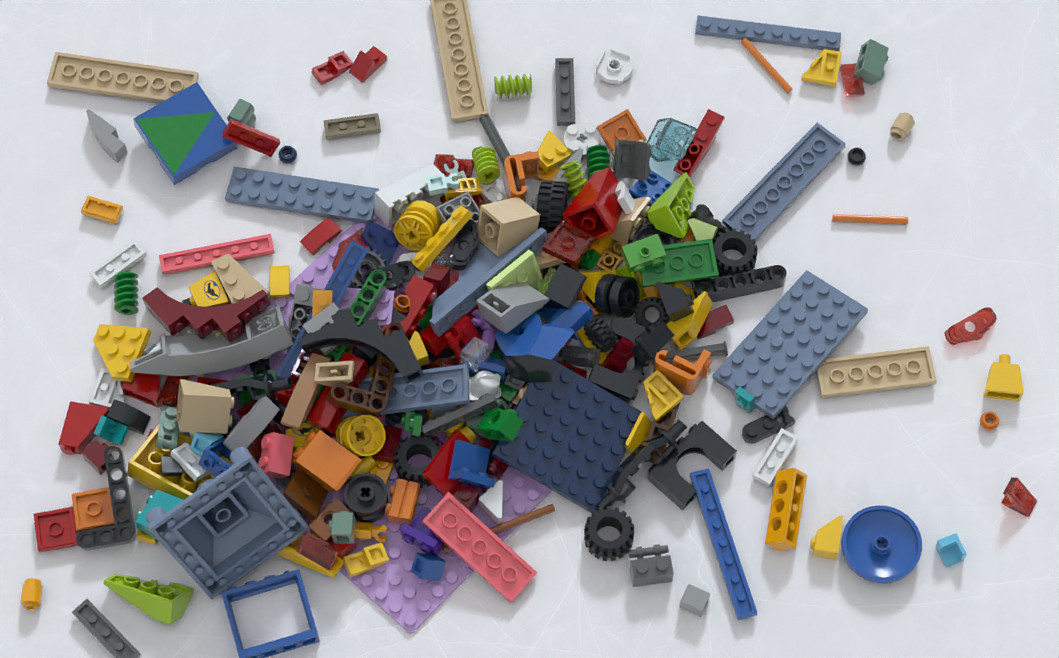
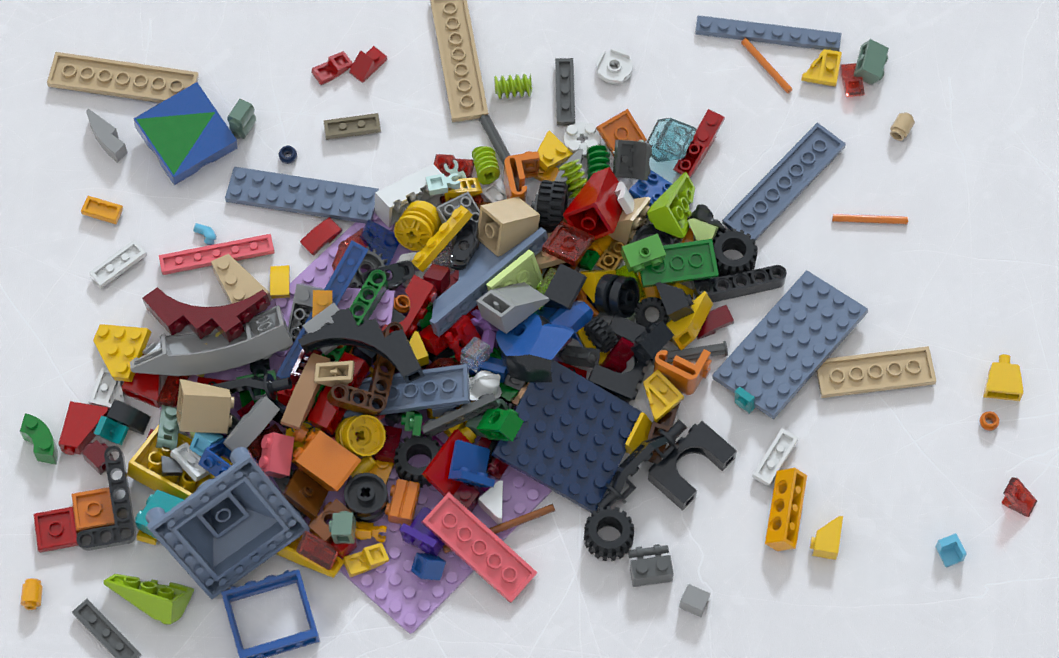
(39, 435): none -> green brick
(126, 293): green piece -> none
(207, 231): none -> medium azure arm
(207, 292): yellow torso -> none
(251, 137): red plate -> none
(300, 434): none -> orange plate
(723, 544): blue plate -> none
(766, 427): black plate -> none
(856, 156): black plate -> none
(881, 544): blue dish -> none
(982, 320): clear red piece -> none

